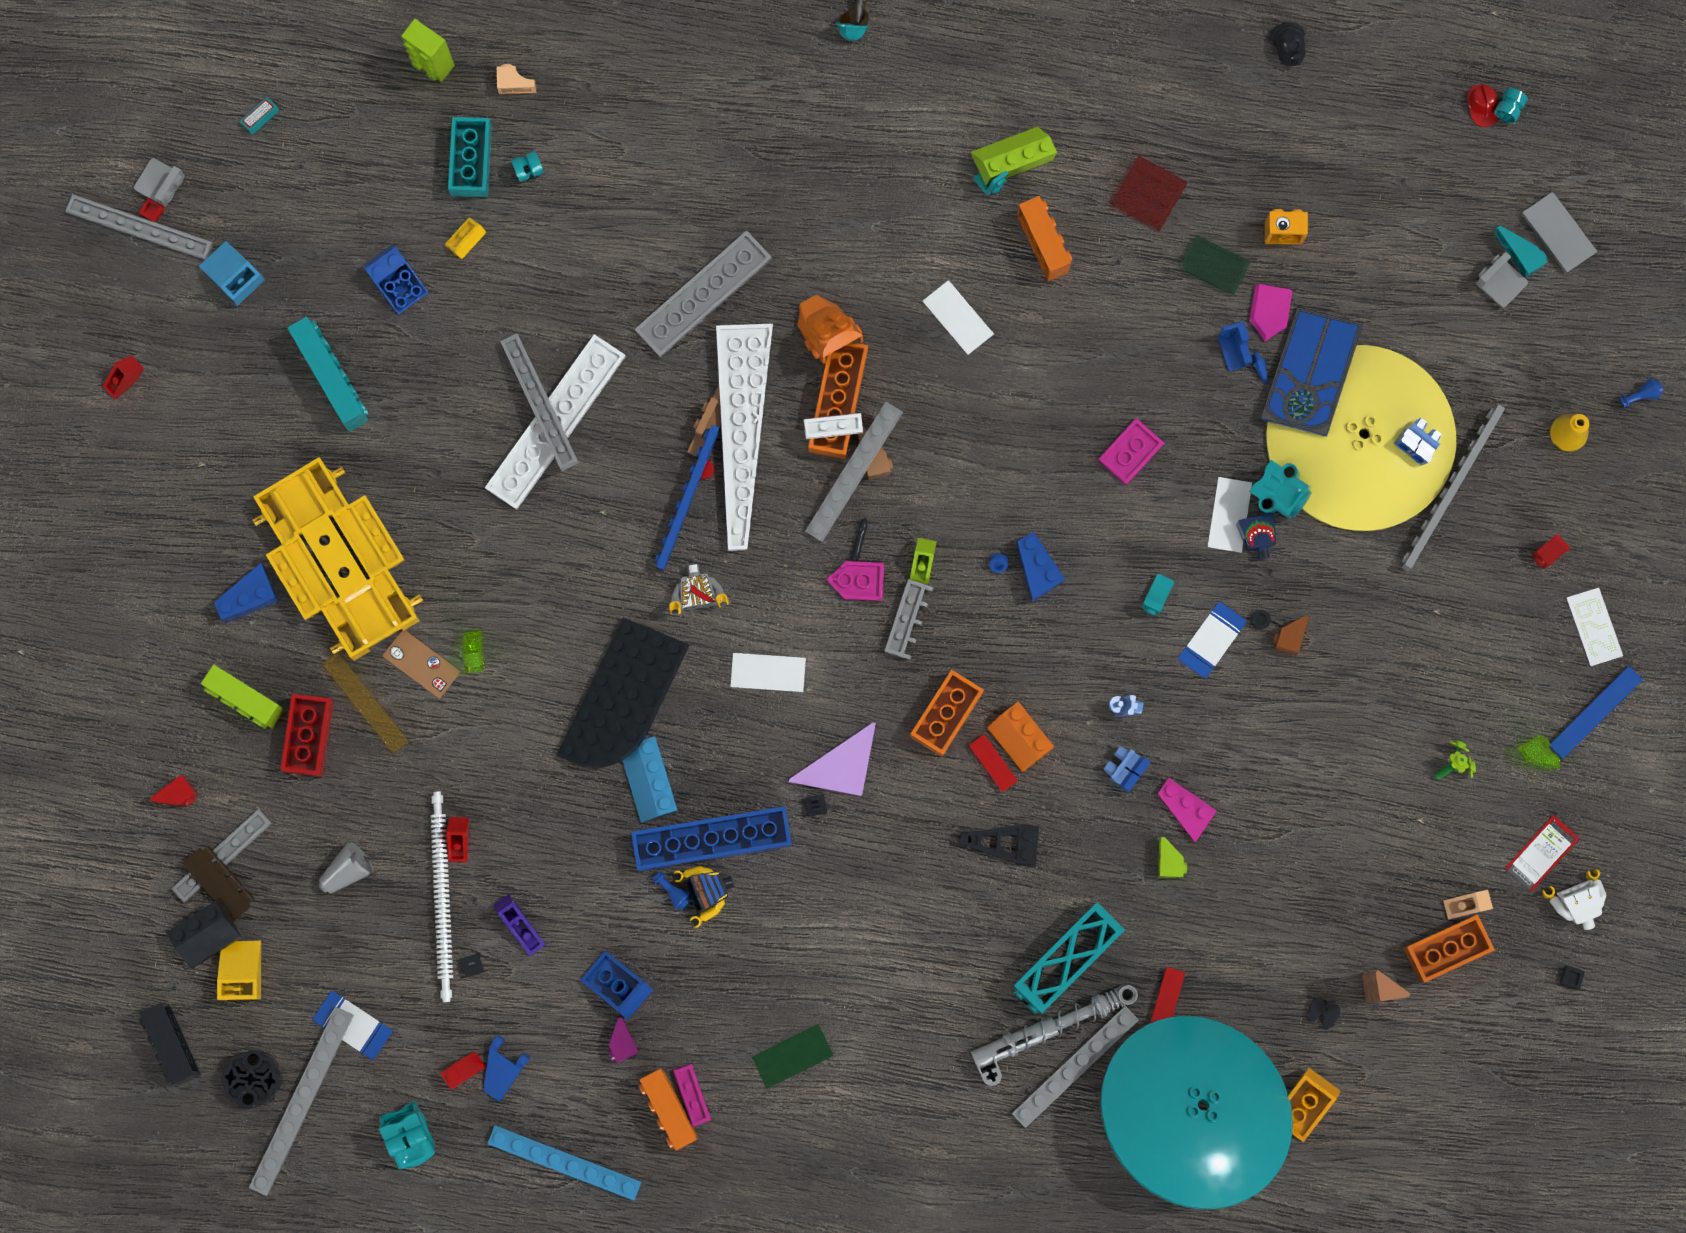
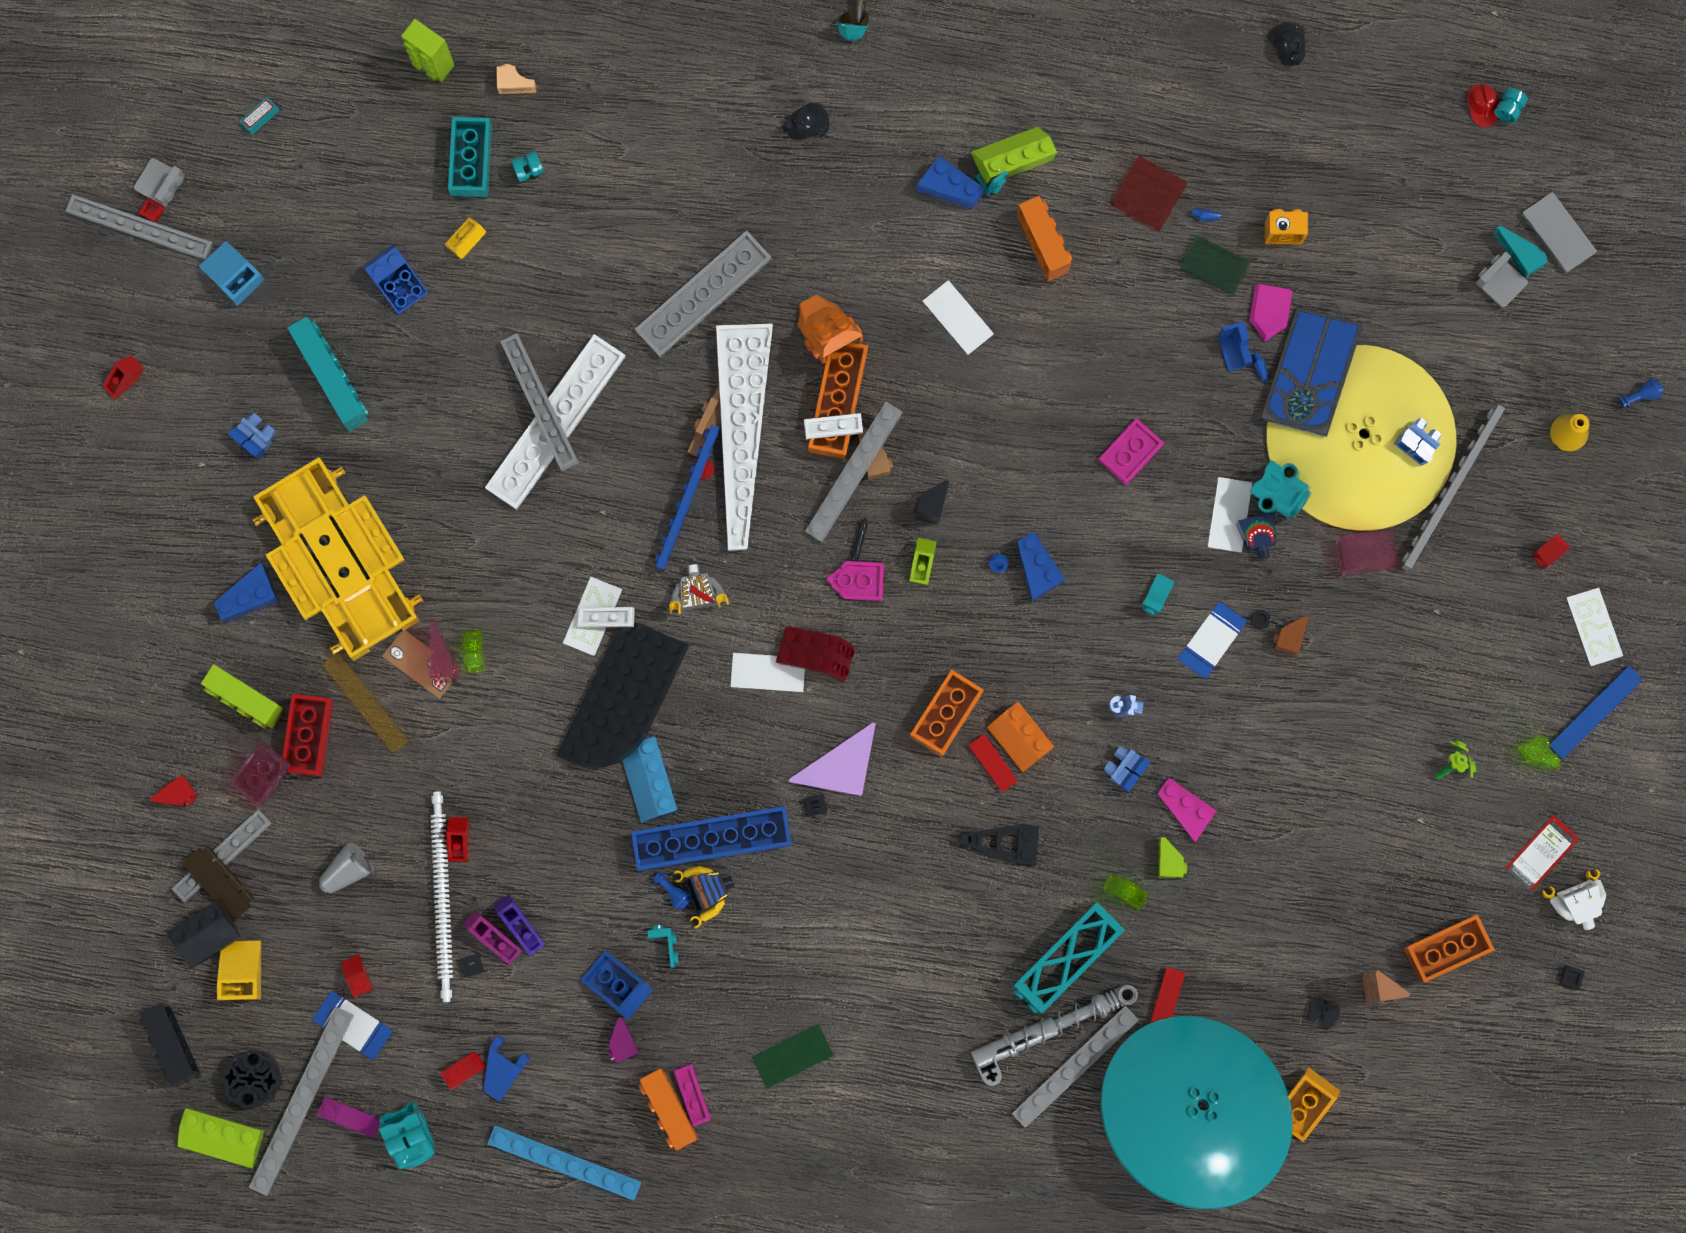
(219, 1137): none -> lime slope
(252, 439): none -> hips
(260, 774): none -> clear pink slope
(349, 1117): none -> magenta slope
(357, 976): none -> red slope
(442, 663): none -> clear pink slope
(491, 937): none -> magenta slope
(595, 595): none -> white sticker
(605, 617): none -> white tile
(659, 932): none -> teal bracket
(807, 121): none -> black helmet
(816, 652): none -> dark red bracket
(906, 619): light grey hinge -> none
(931, 503): none -> black slope
(950, 184): none -> blue wedge
(1125, 891): none -> clear neon green slope
(1206, 215): none -> blue bar
(1367, 553): none -> clear pink slope
(1468, 904): light nougat slope -> none

